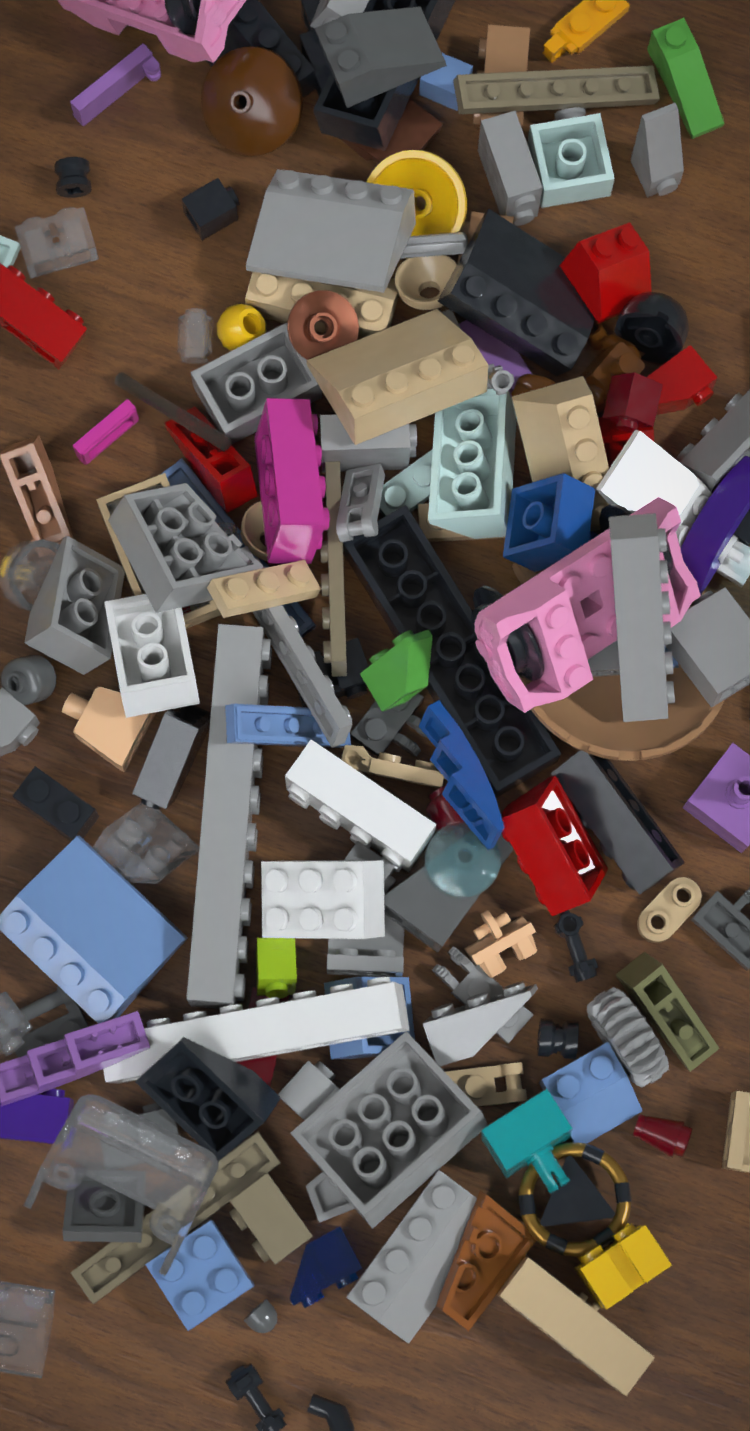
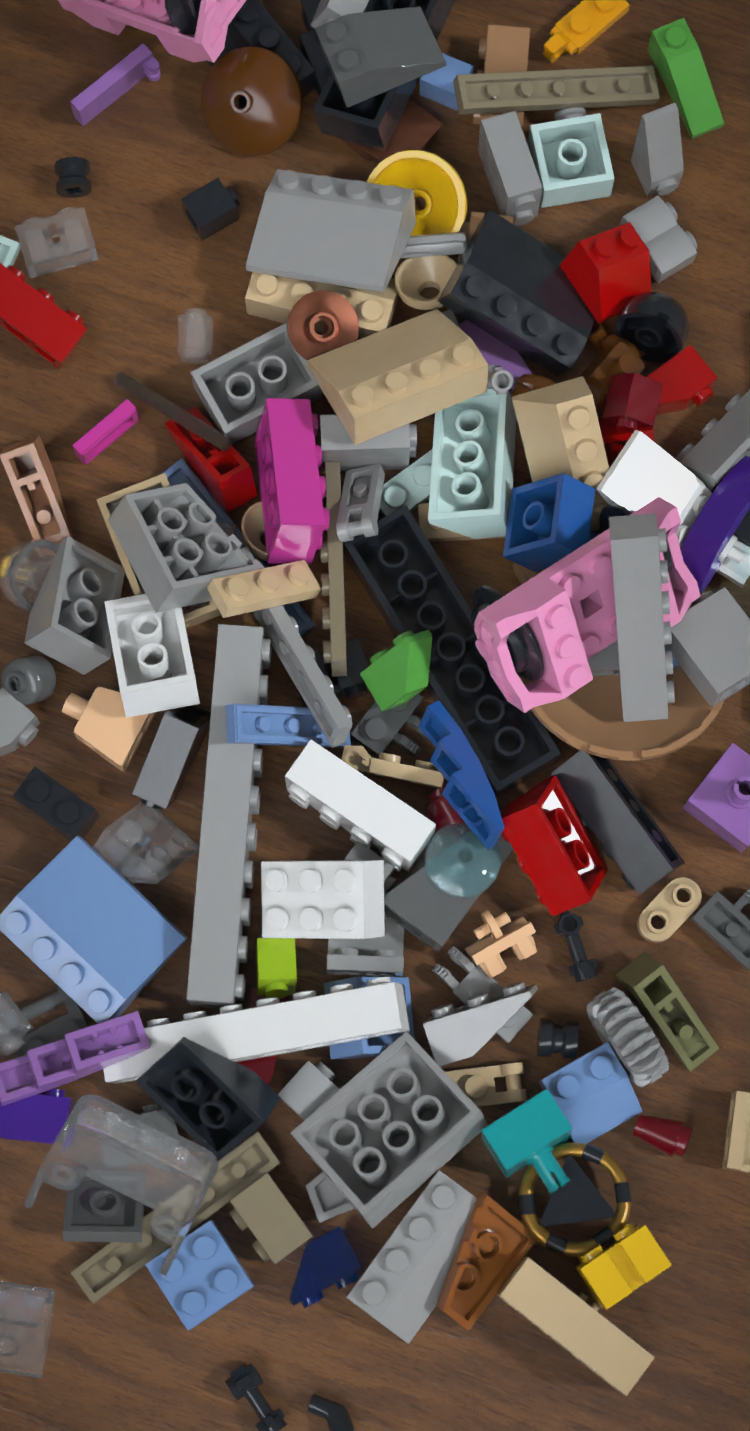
(240, 325): yellow piece -> none
(262, 1318): dark grey hinge -> none
(668, 243): none -> light grey brick

